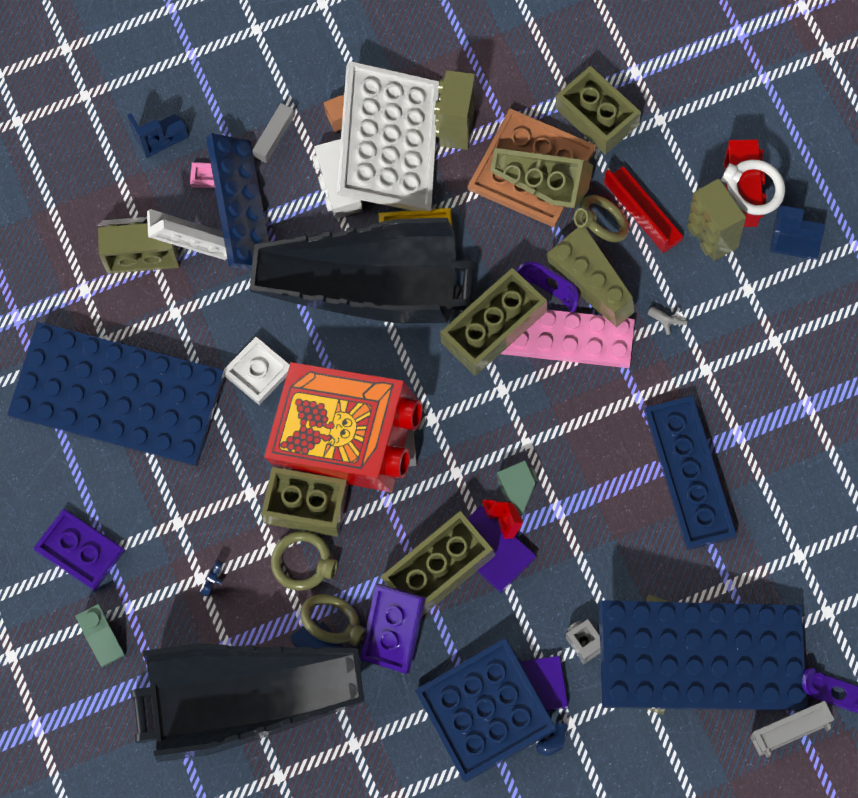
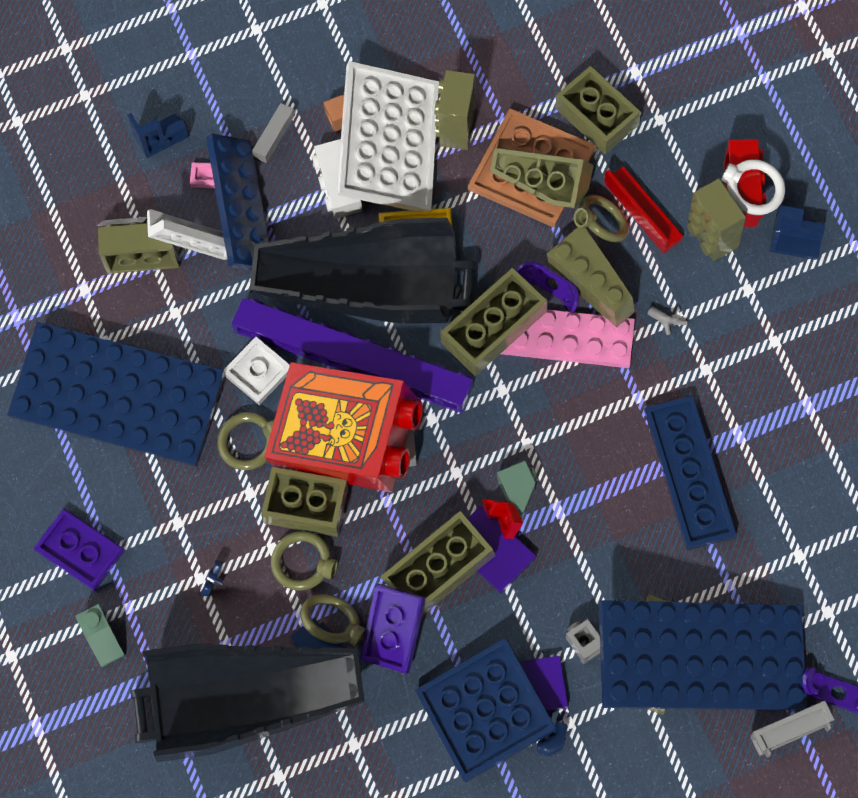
(226, 429): none -> olive piece
(351, 354): none -> dark purple brick

